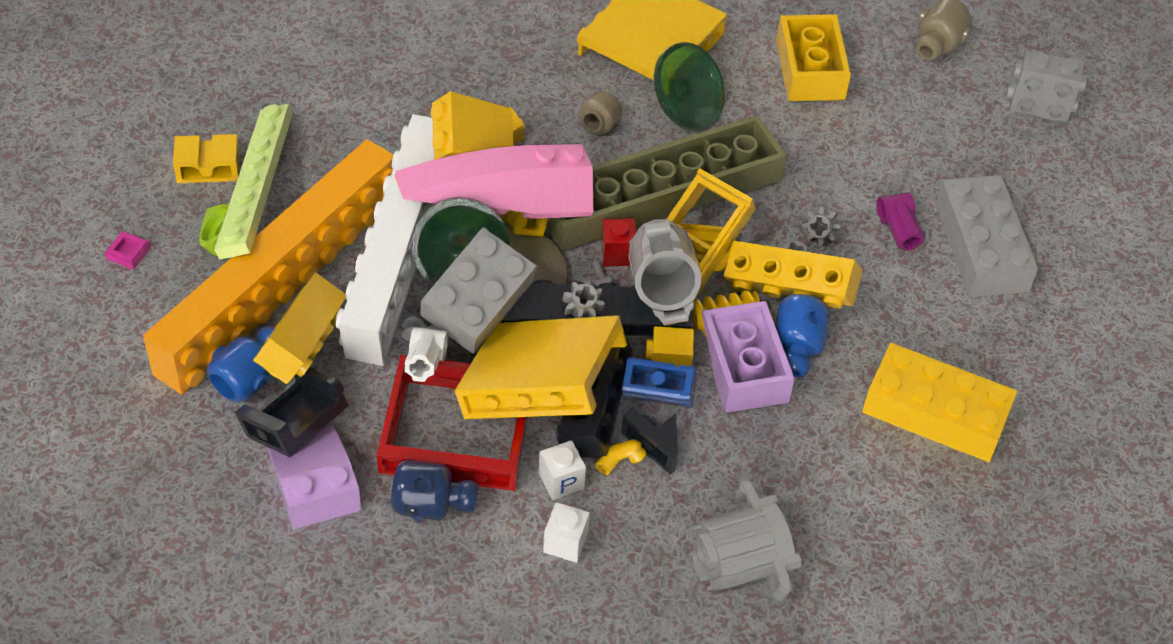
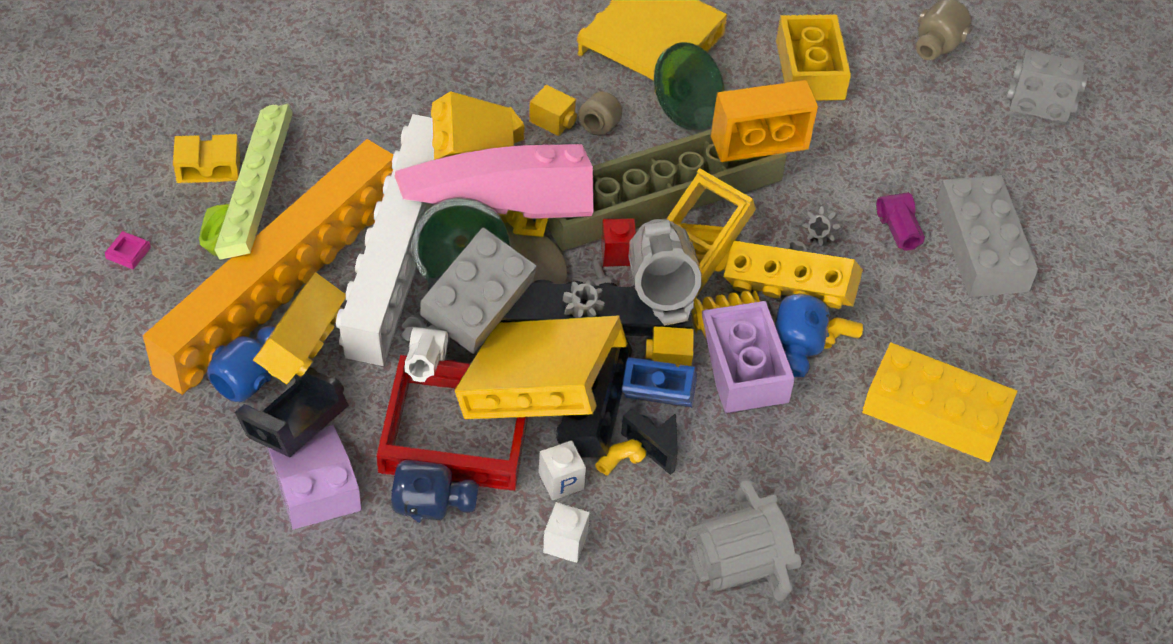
(552, 110): none -> yellow brick
(763, 120): none -> light orange brick
(845, 327): none -> yellow arm

